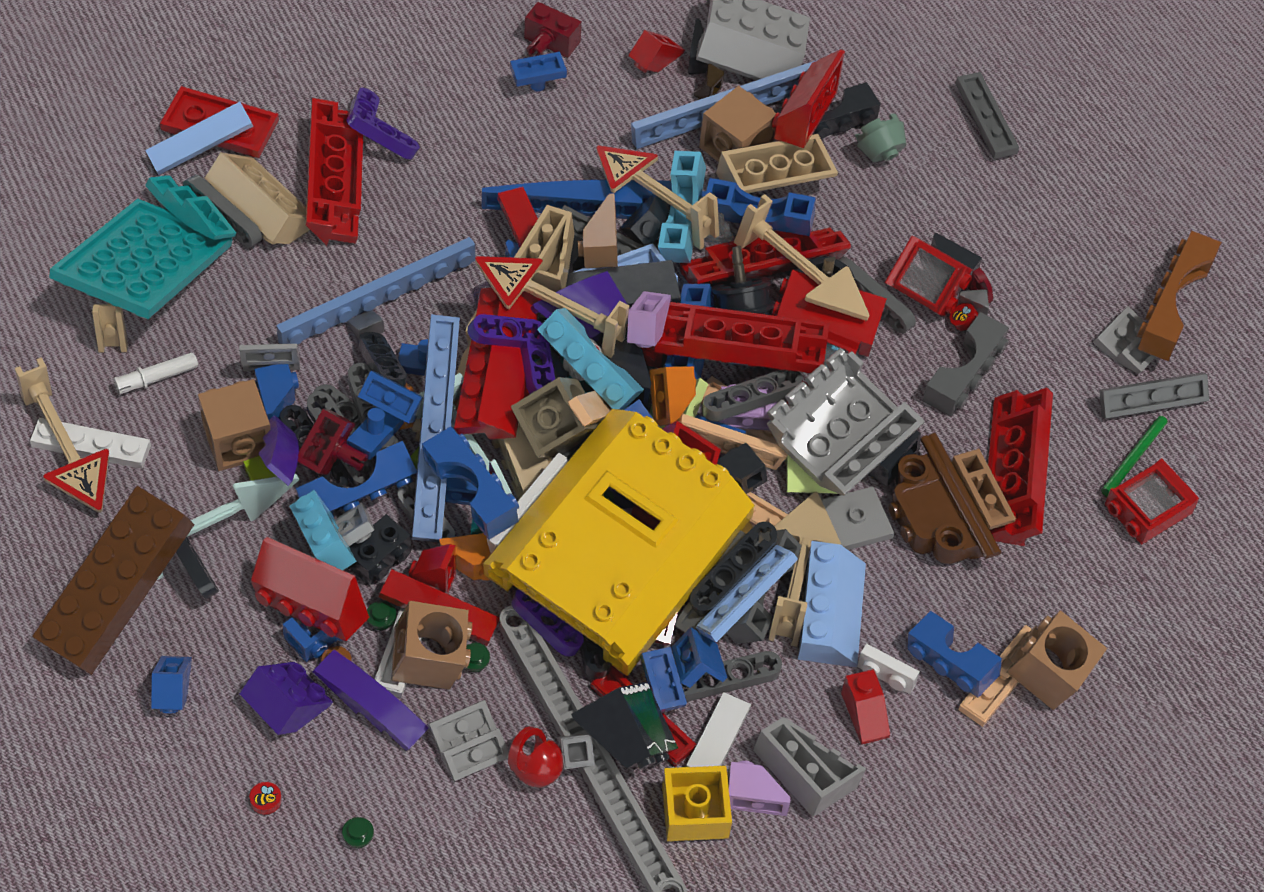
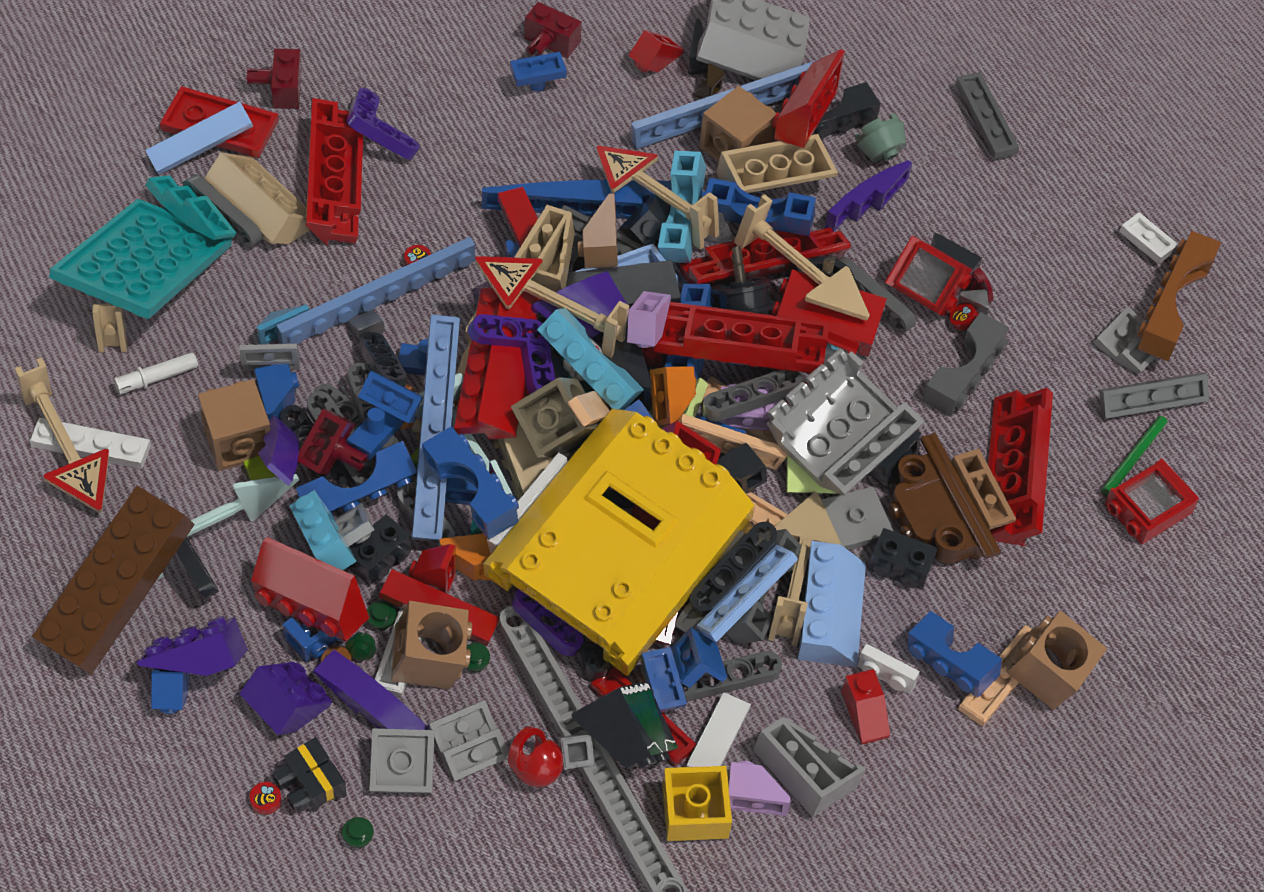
(198, 651): none -> dark purple slope
(267, 328): none -> dark azure slope
(282, 77): none -> dark red brick
(312, 774): none -> black hips
(361, 646): none -> dark green plate
(402, 761): none -> light grey plate
(415, 253): none -> tile
(872, 192): none -> dark purple slope
(902, 559): none -> black brick
(1148, 238): none -> white plate

